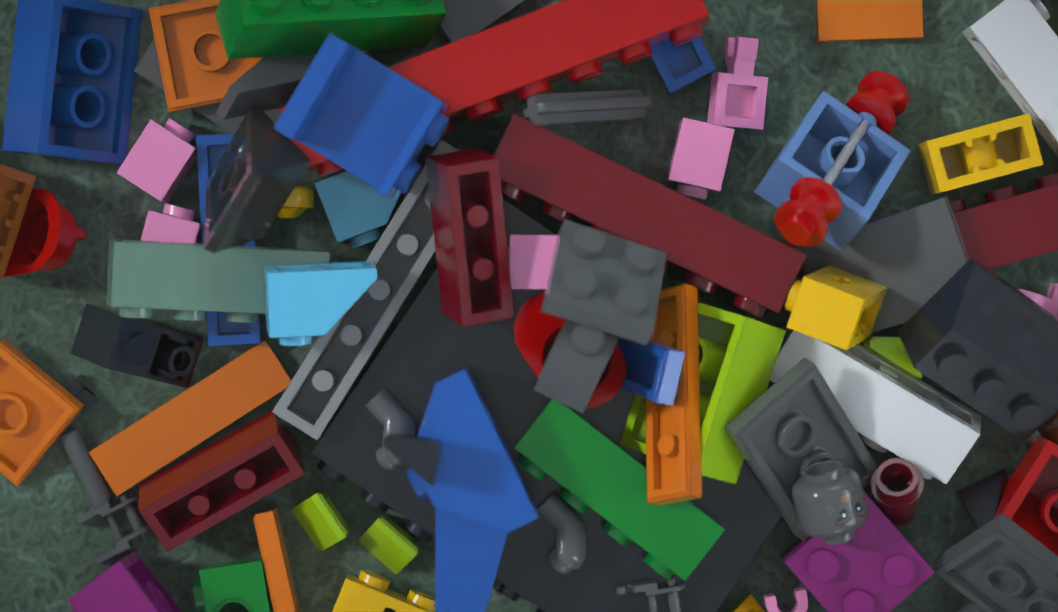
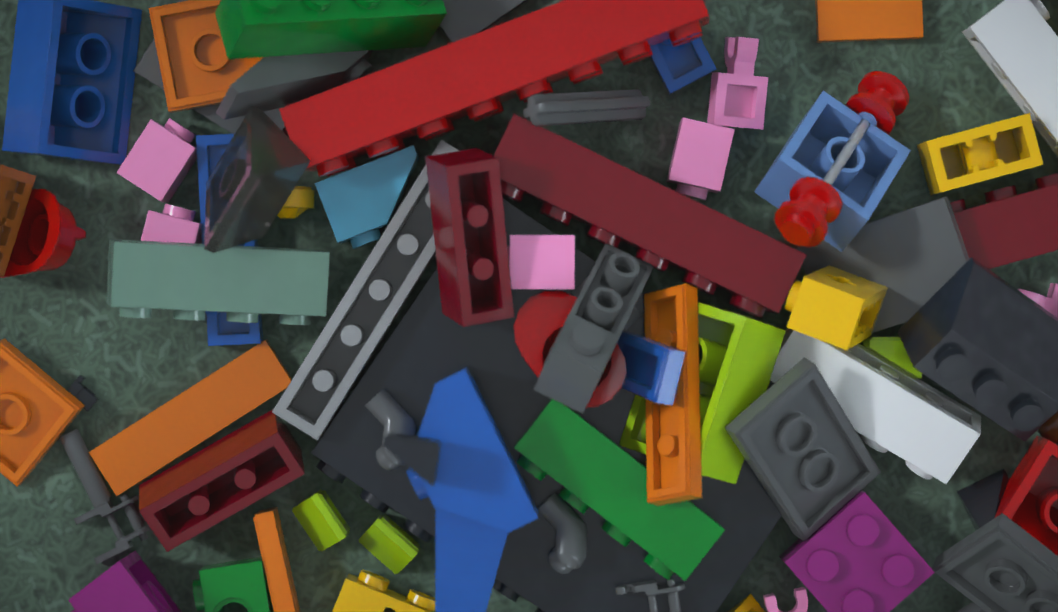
(136, 346): black slope -> none
(312, 297): medium azure slope -> none
(363, 117): blue panel -> none
(604, 282): dark grey plate -> none
(830, 502): dark grey head -> none
(897, 489): dark red cone -> none

